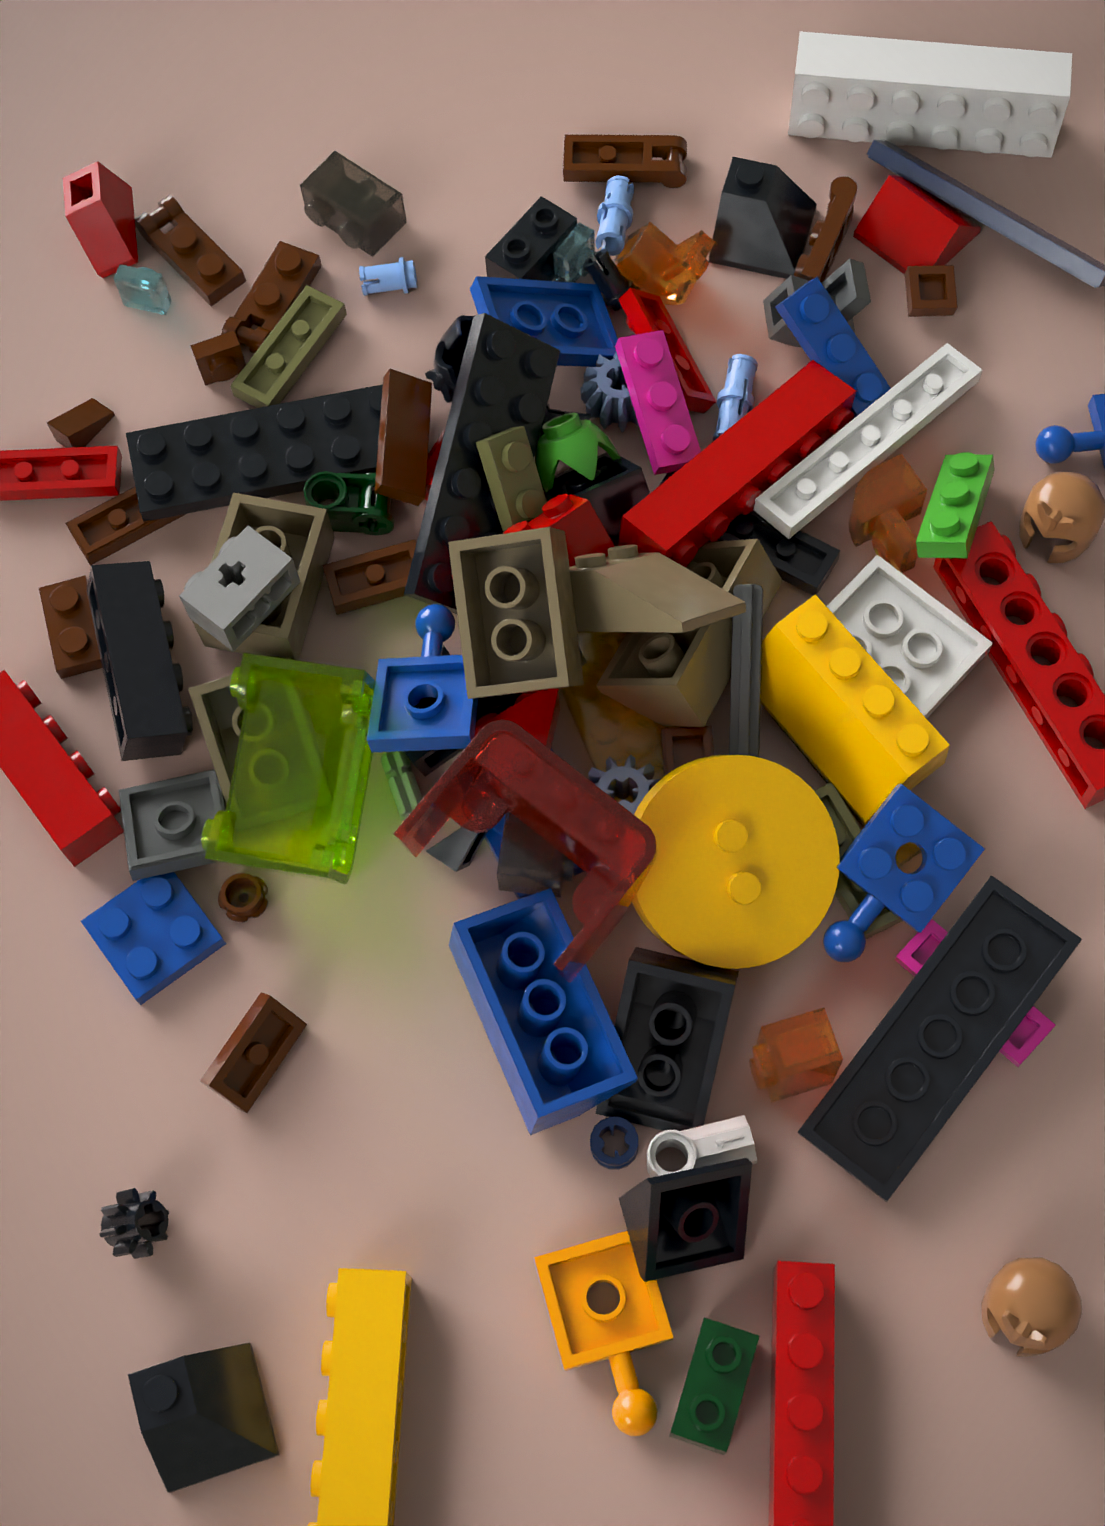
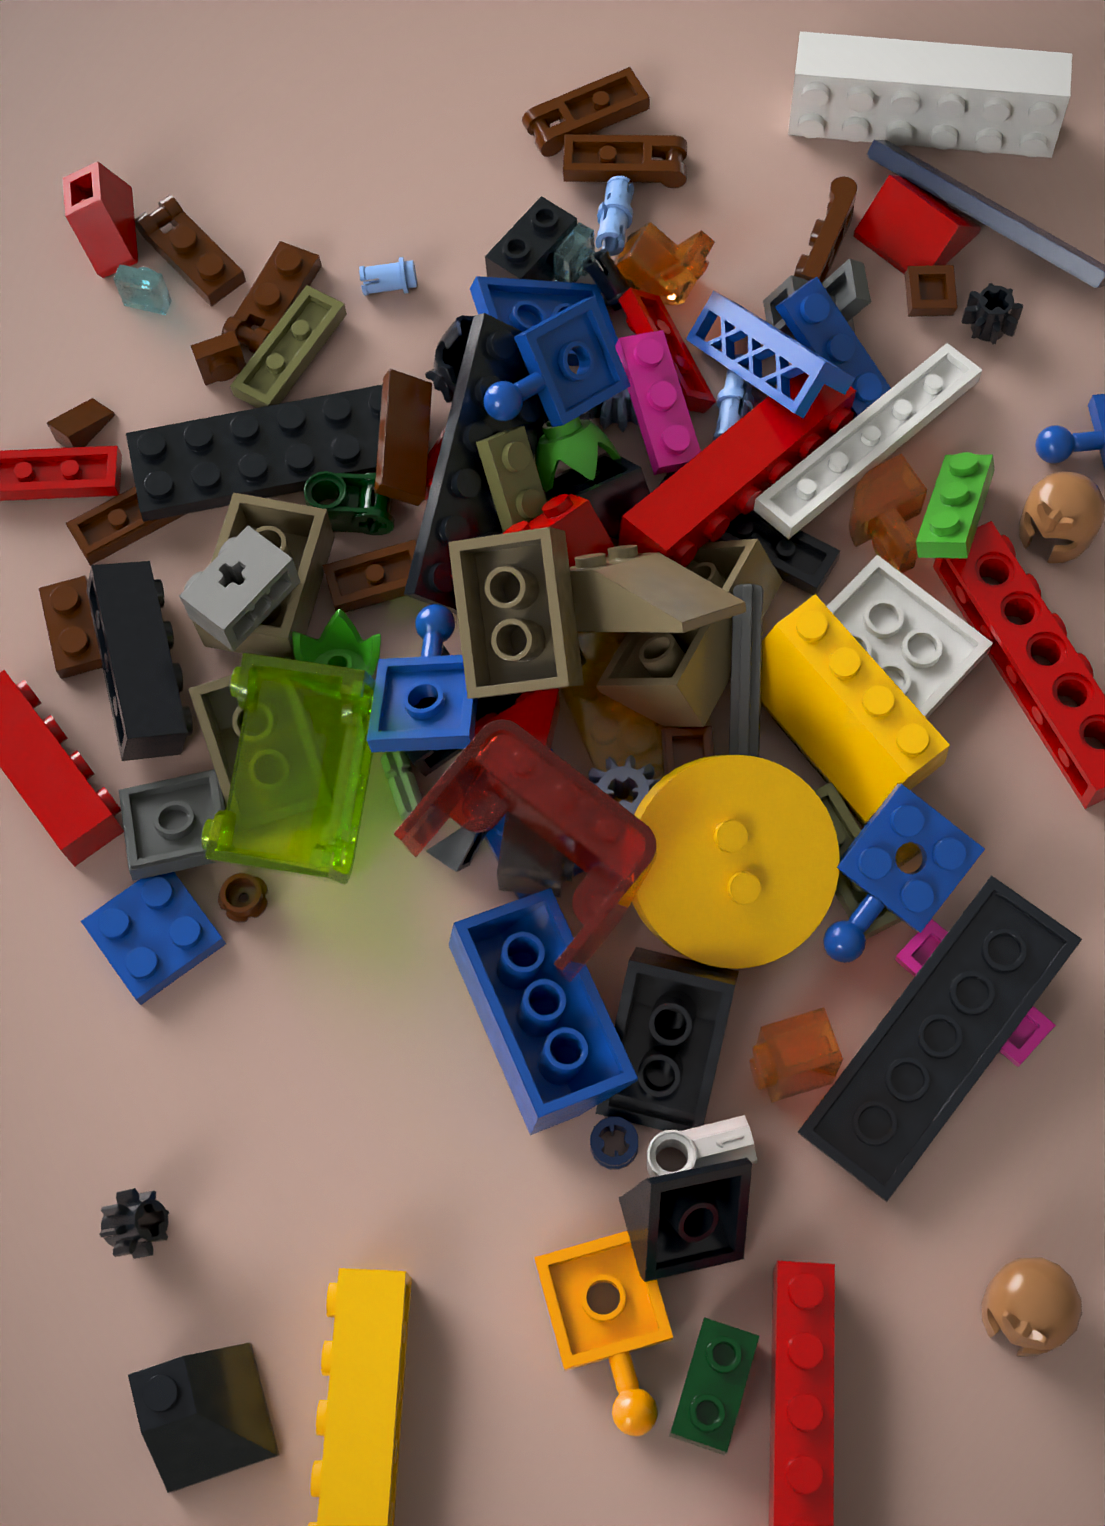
(253, 1052): reddish brown plate -> none
(339, 646): none -> bright green piece
(353, 203): clear smoke brick -> none
(545, 356): none -> blue plate
(586, 110): none -> reddish brown plate
(761, 220): black slope -> none
(775, 343): none -> fence
(992, 313): none -> black gear

